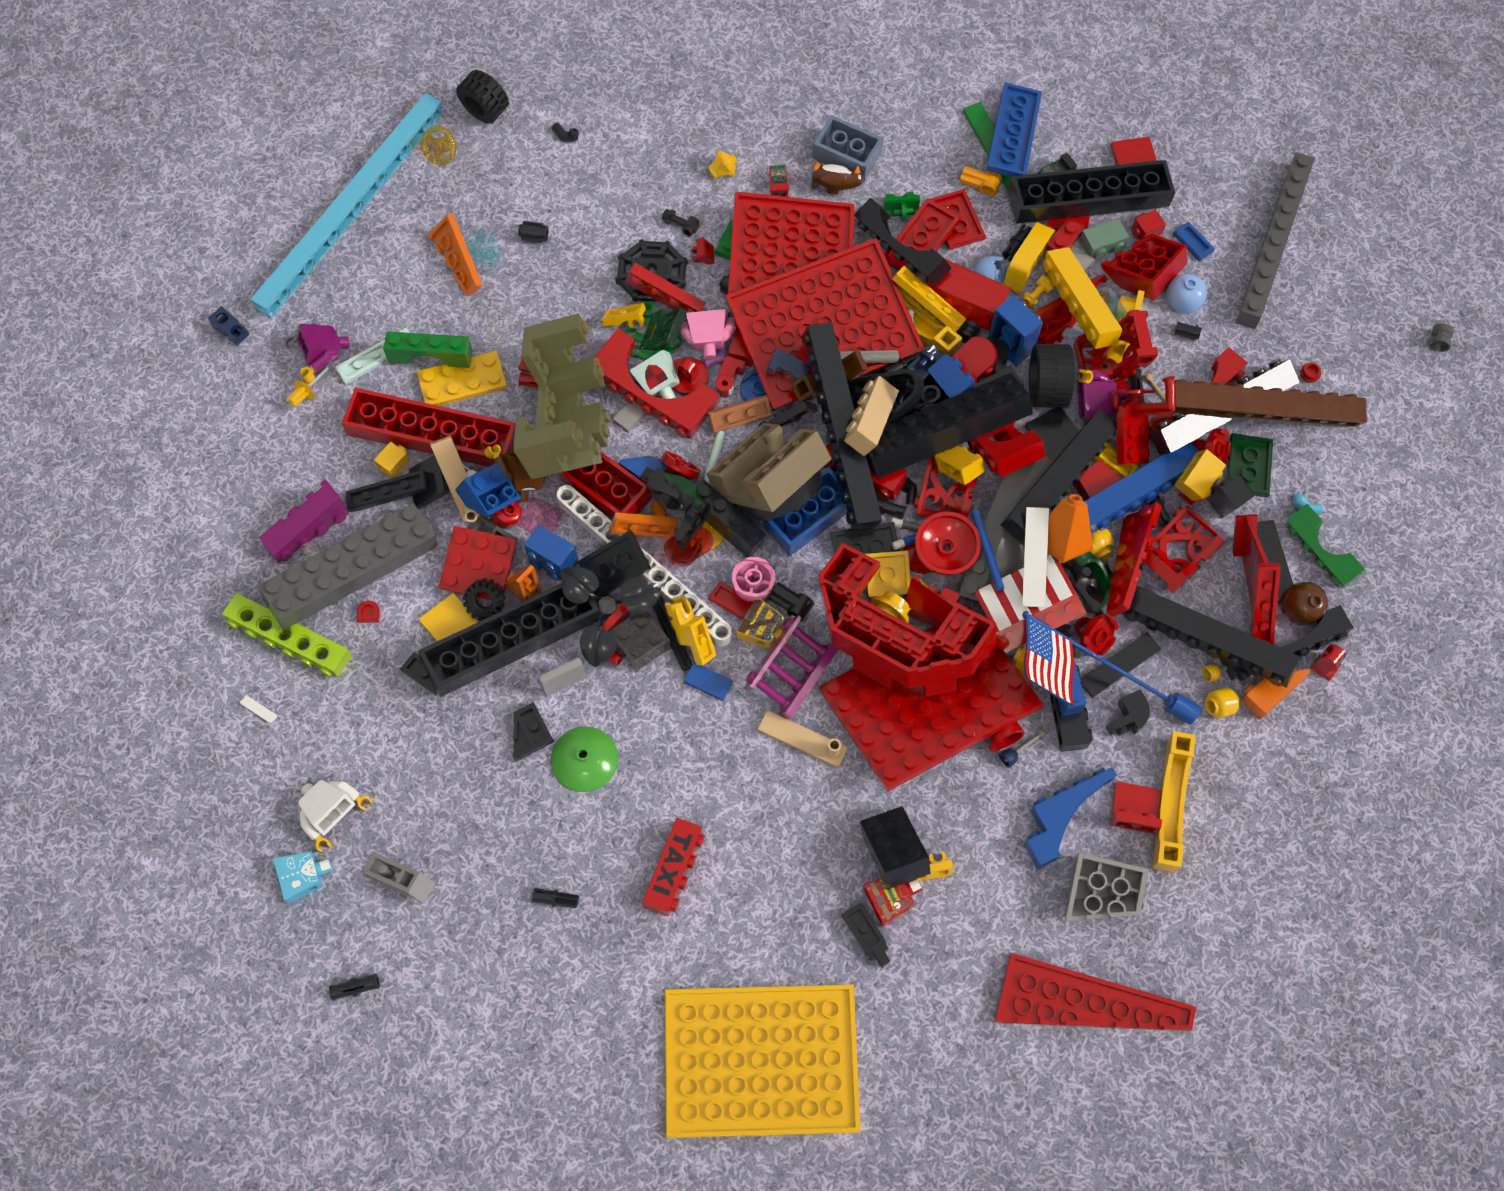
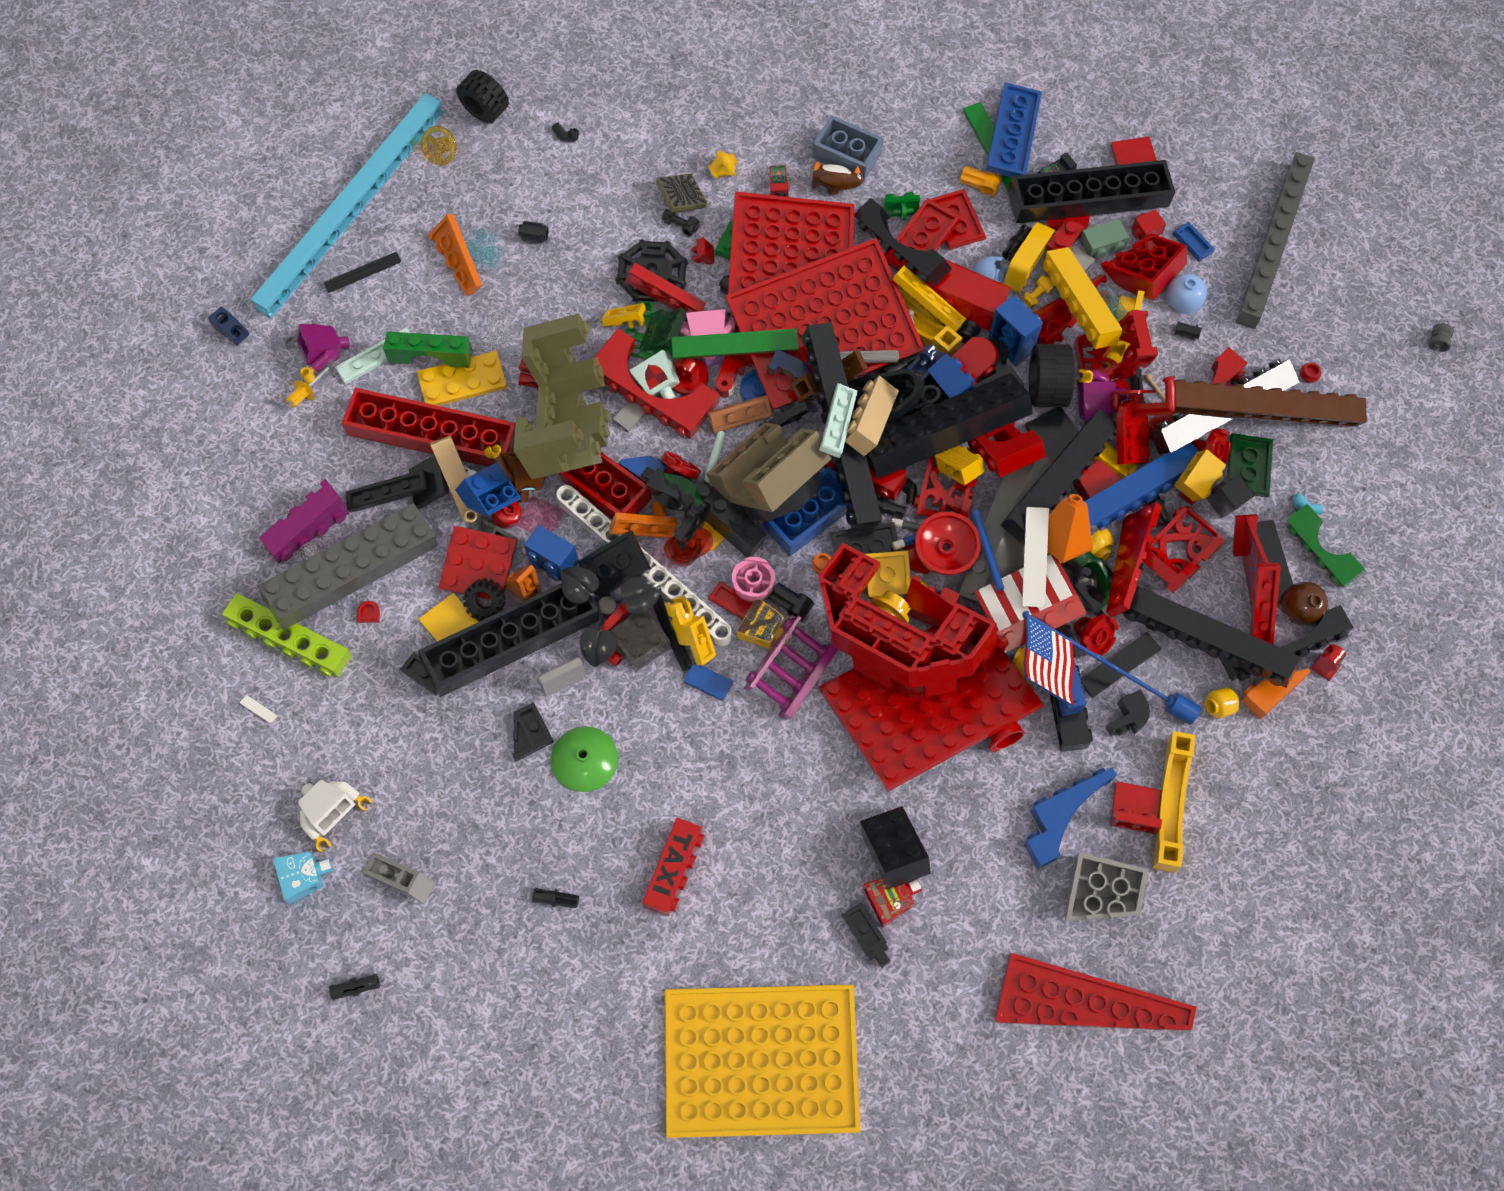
(362, 272): none -> black axle
(392, 460): yellow brick -> none
(681, 192): none -> tile
(734, 343): none -> green tile
(803, 739): tan piece -> none
(820, 561): none -> orange plate
(838, 420): none -> light aqua tile
(938, 868): yellow plate -> none
(1012, 755): dark blue hinge -> none
(1214, 672): yellow hinge -> none

